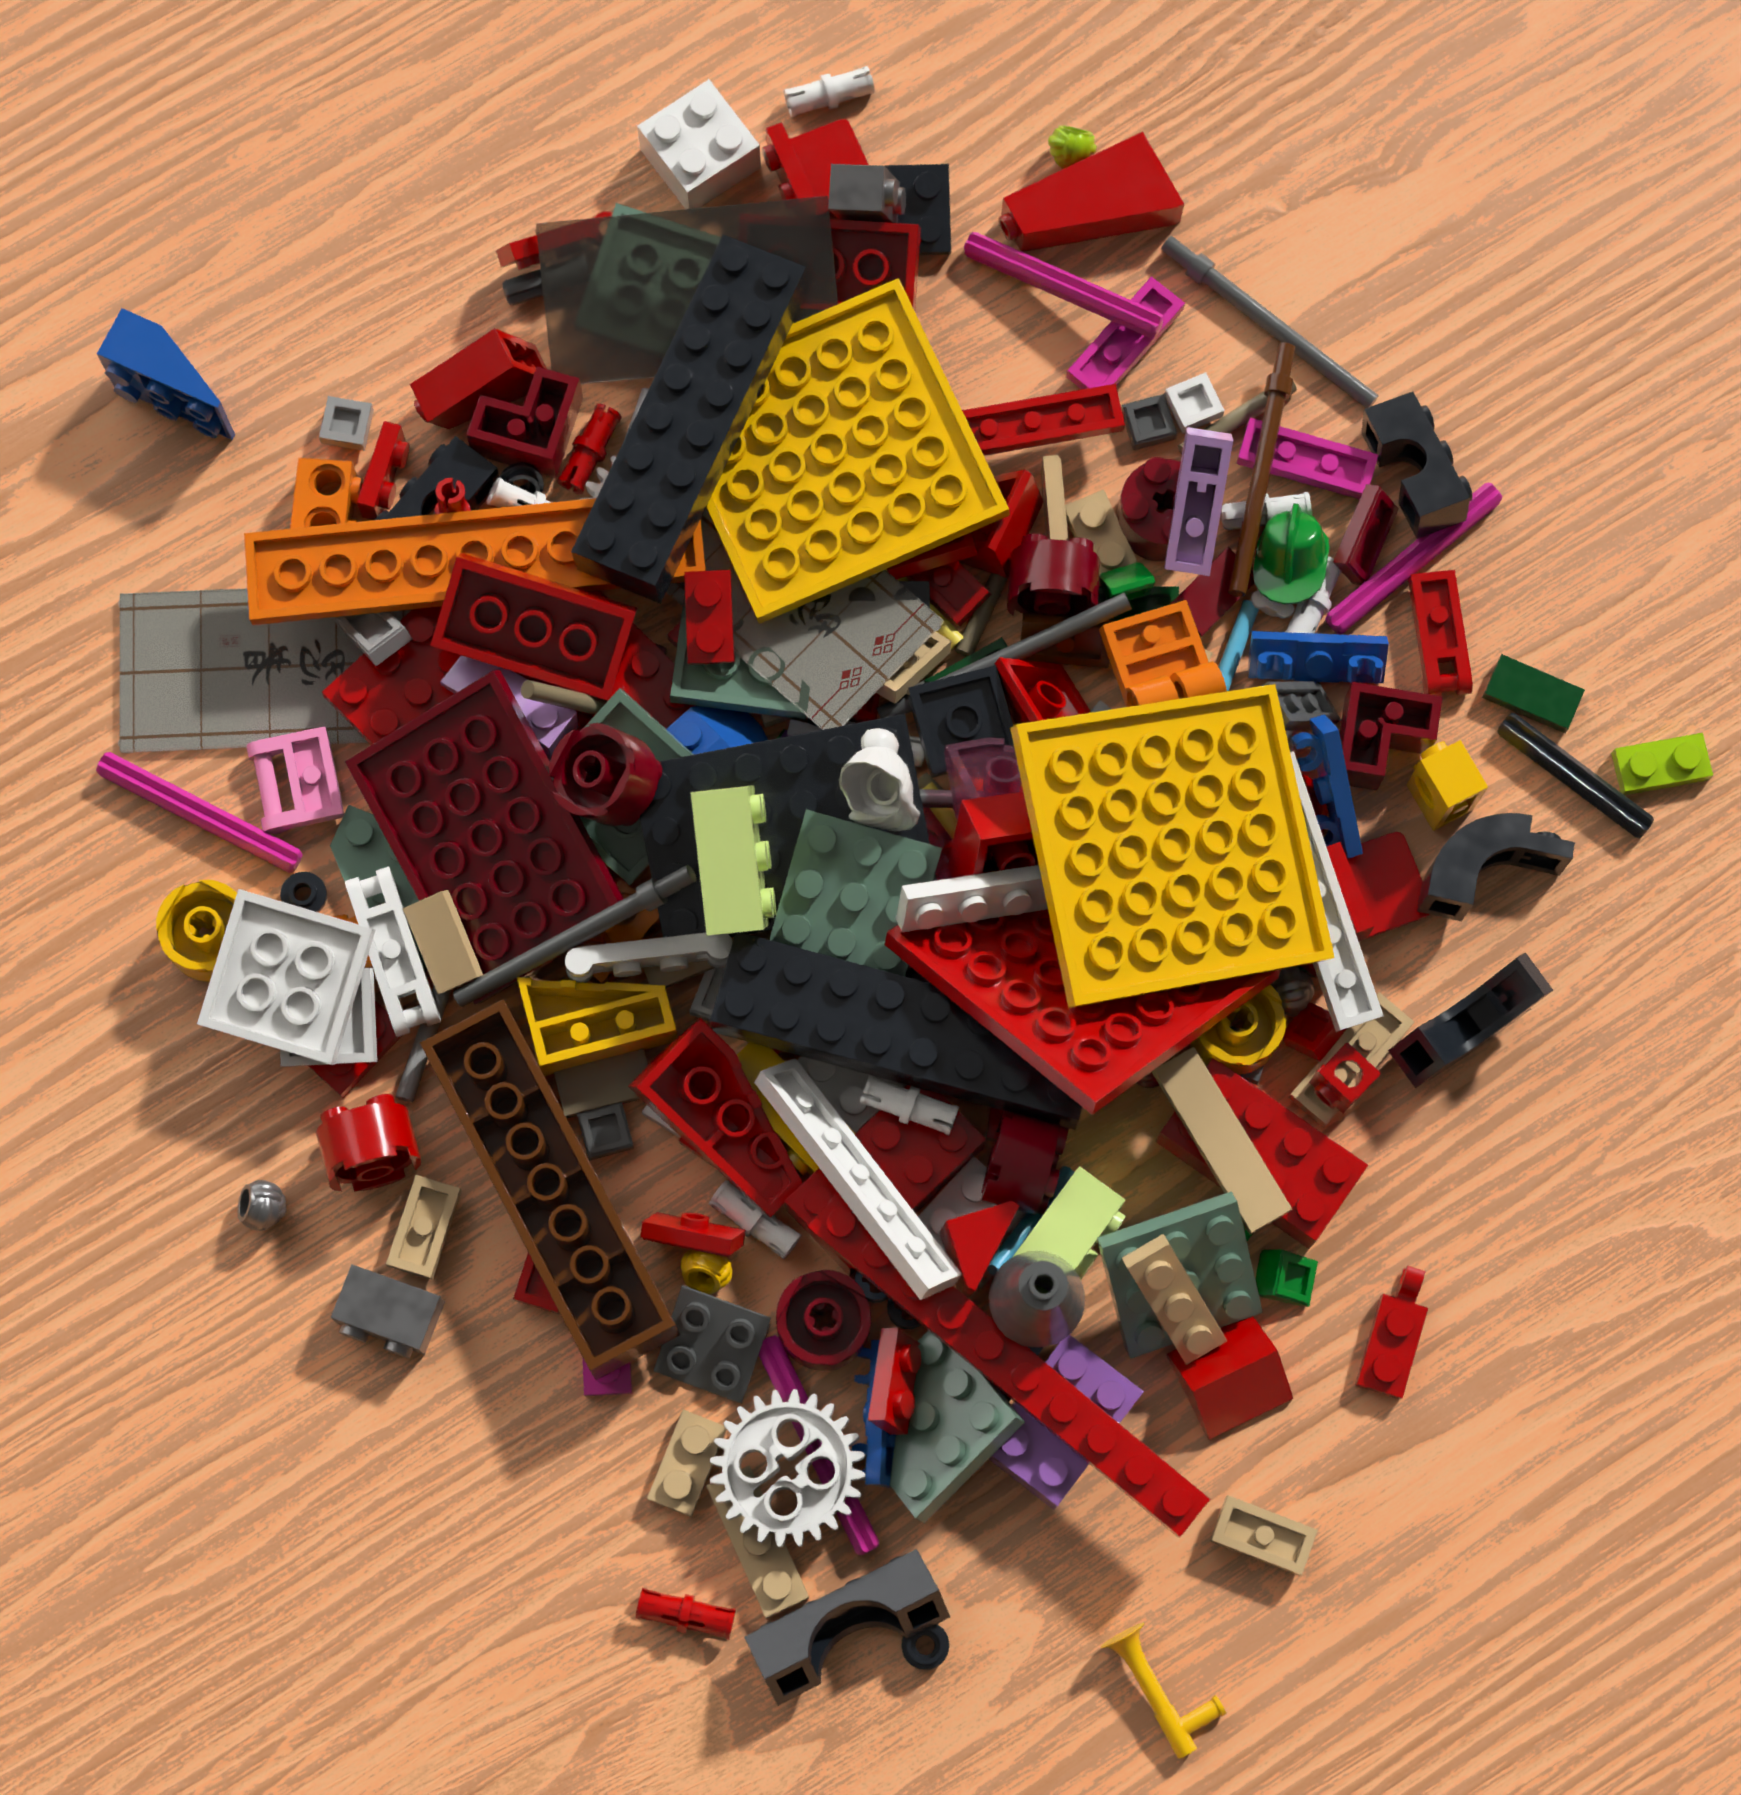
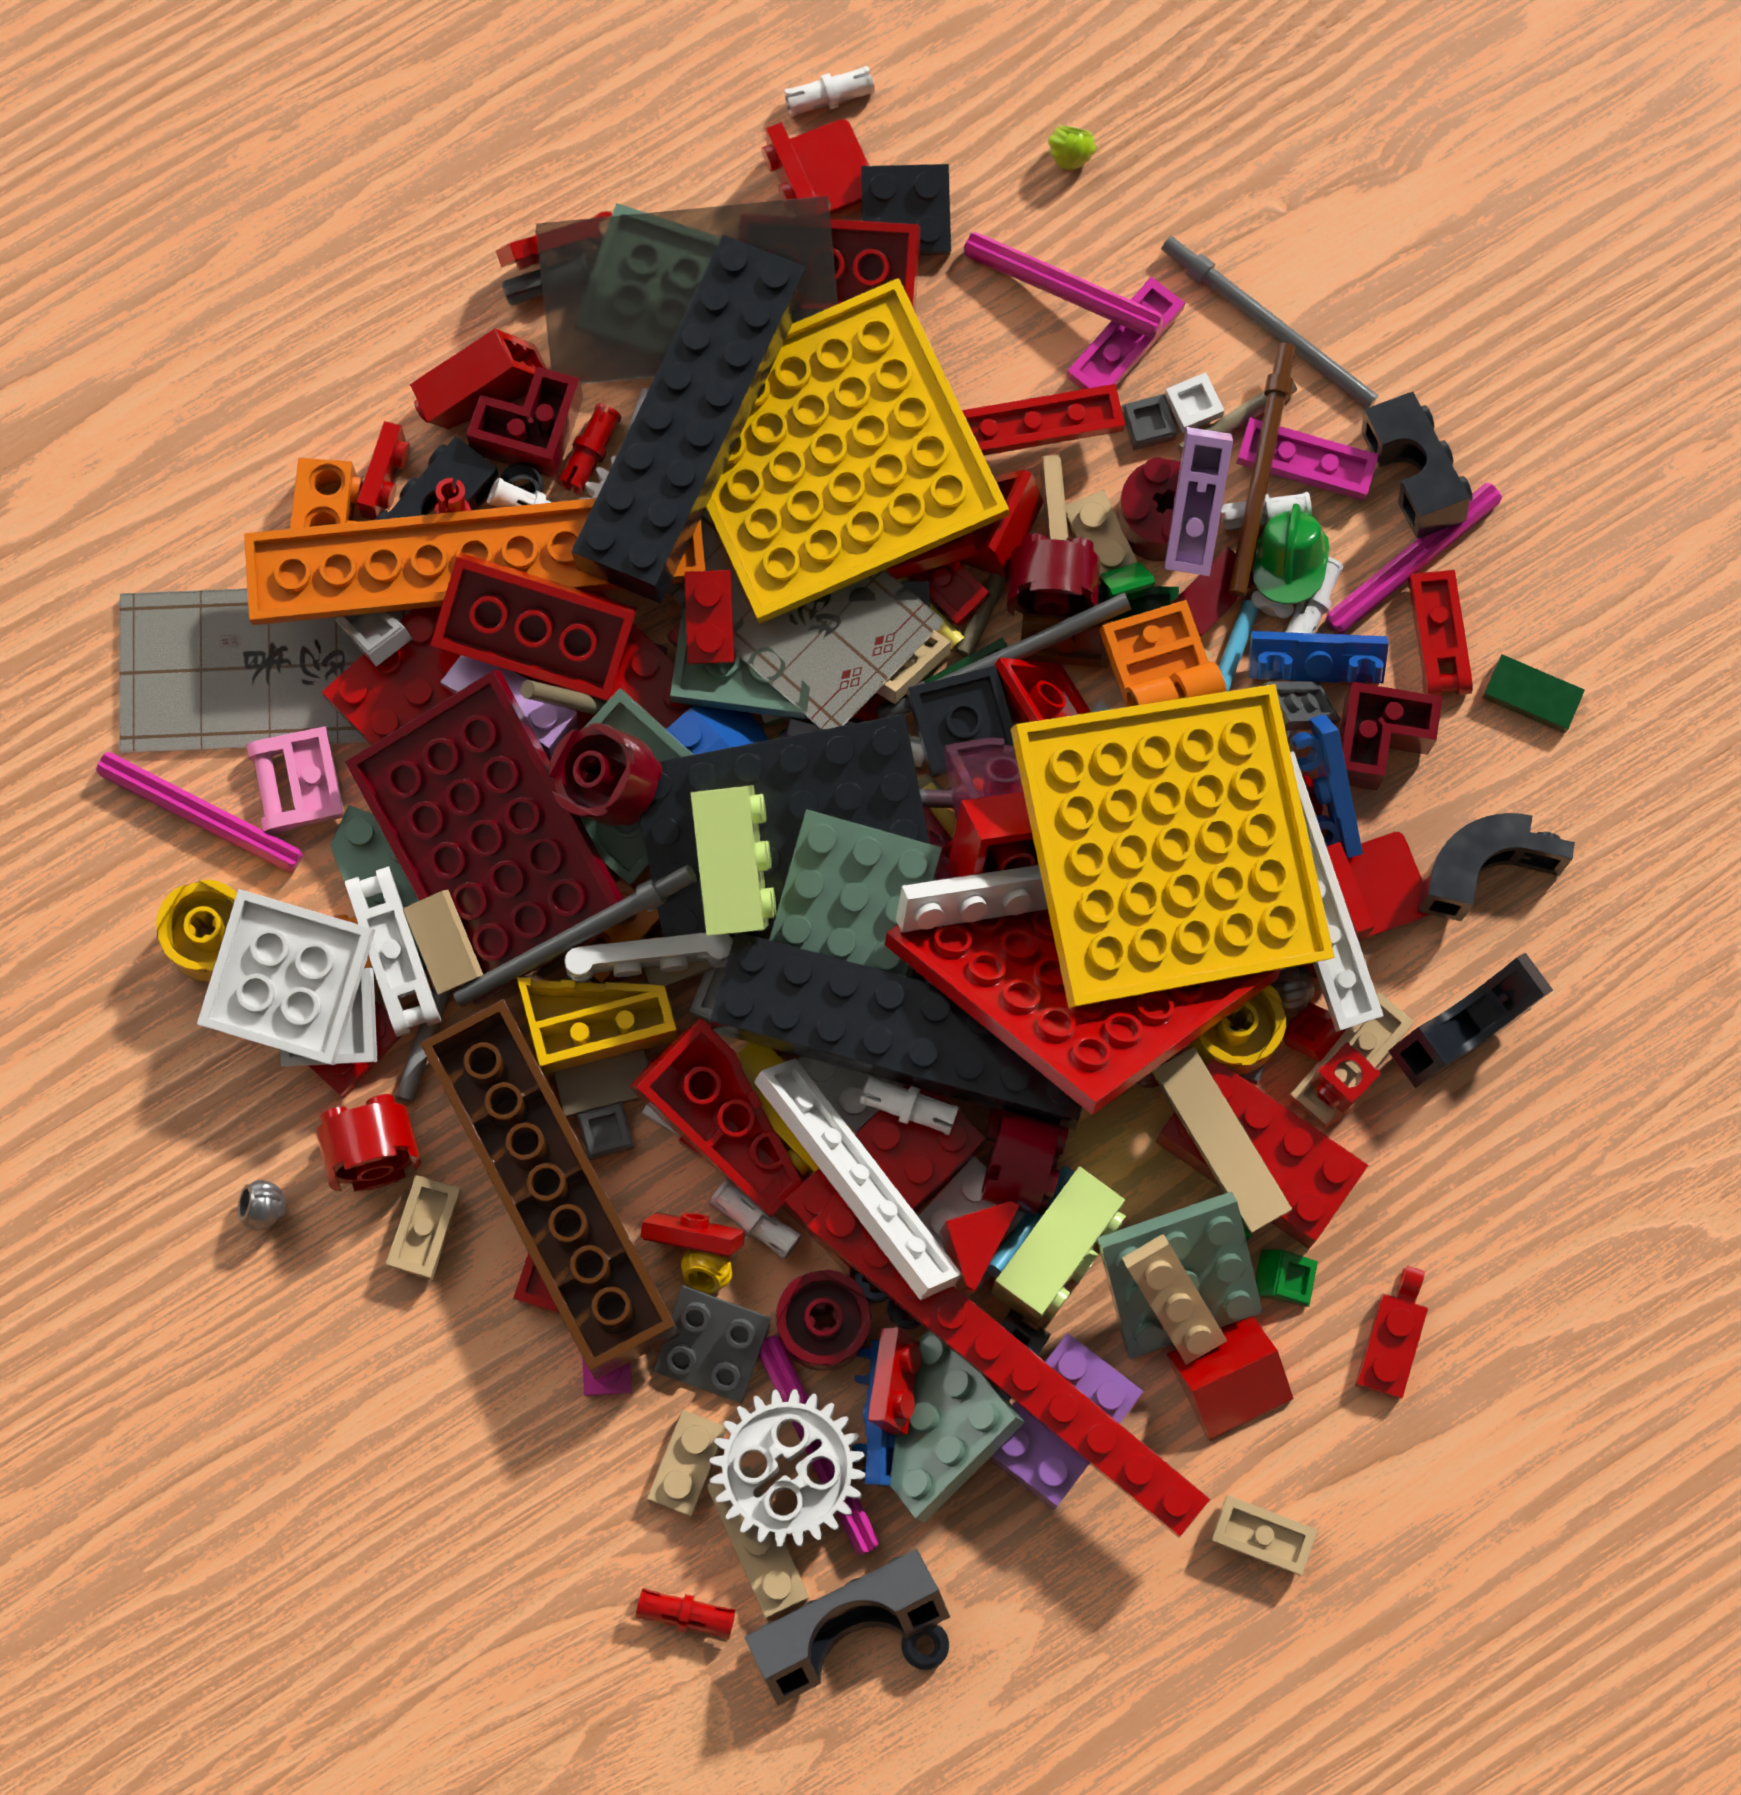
(151, 367): blue slope -> none
(305, 879): black plate -> none
(346, 423): light grey plate -> none
(387, 1311): flat silver brick -> none
(699, 146): white brick -> none
(865, 193): flat silver brick -> none
(879, 784): white hair -> none
(1028, 1315): dark grey cone -> none
(1093, 199): red slope -> none
(1175, 1728): yellow piece -> none
(1366, 534): dark red tile -> none
(1446, 783): yellow brick -> none
(1575, 775): black axle -> none
(1662, 764): lime plate -> none

